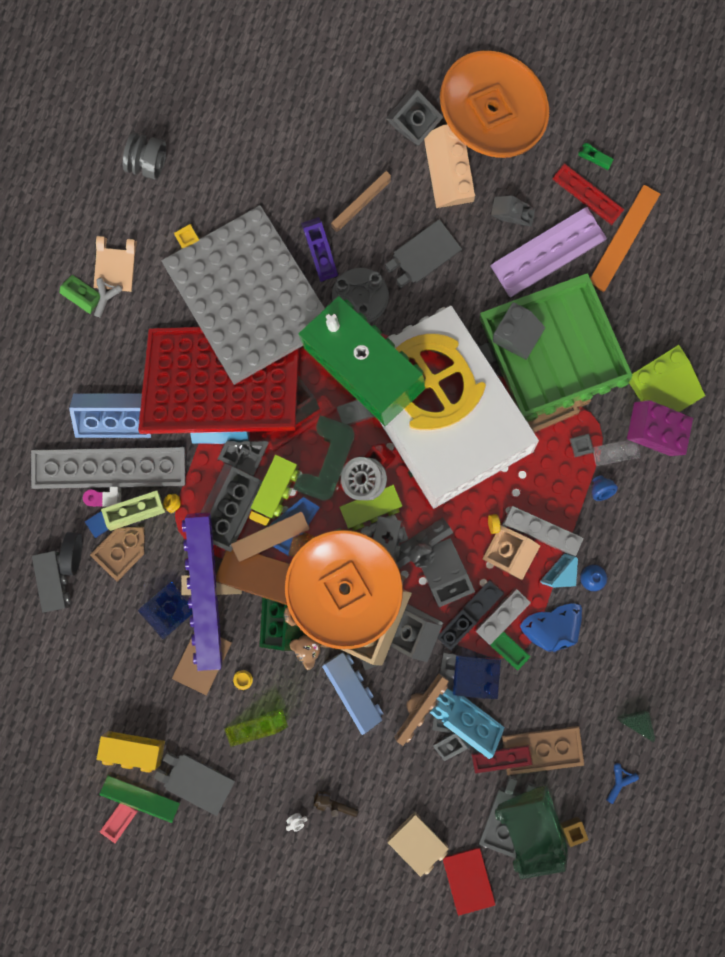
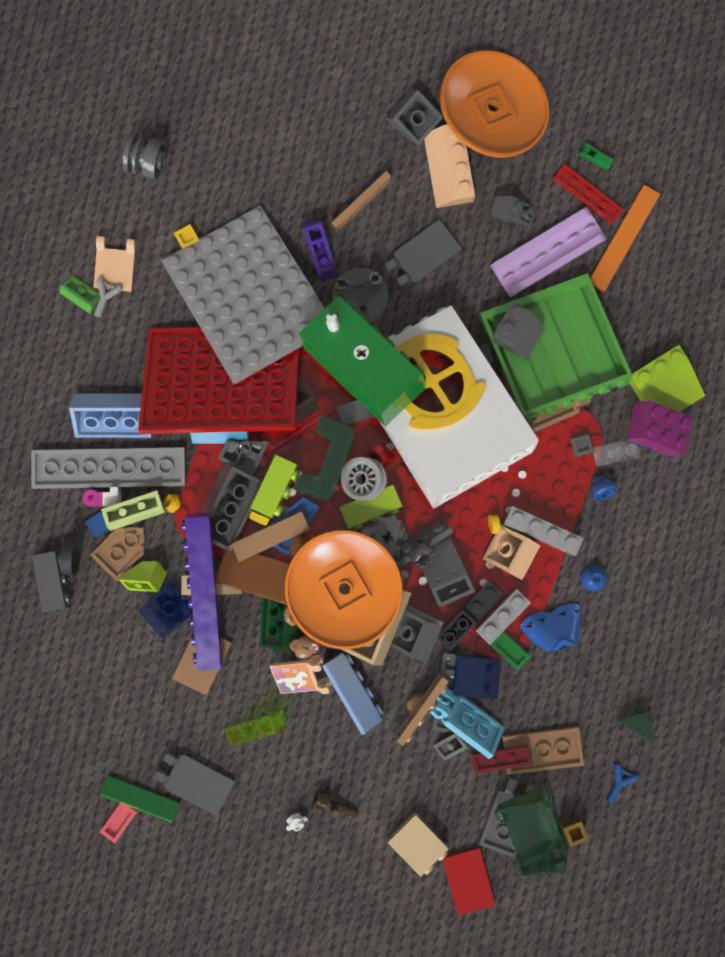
(130, 751): yellow brick -> none
(144, 577): none -> lime slope
(243, 679): yellow plate -> none
(300, 676): none -> flag
(562, 573): medium azure slope -> none

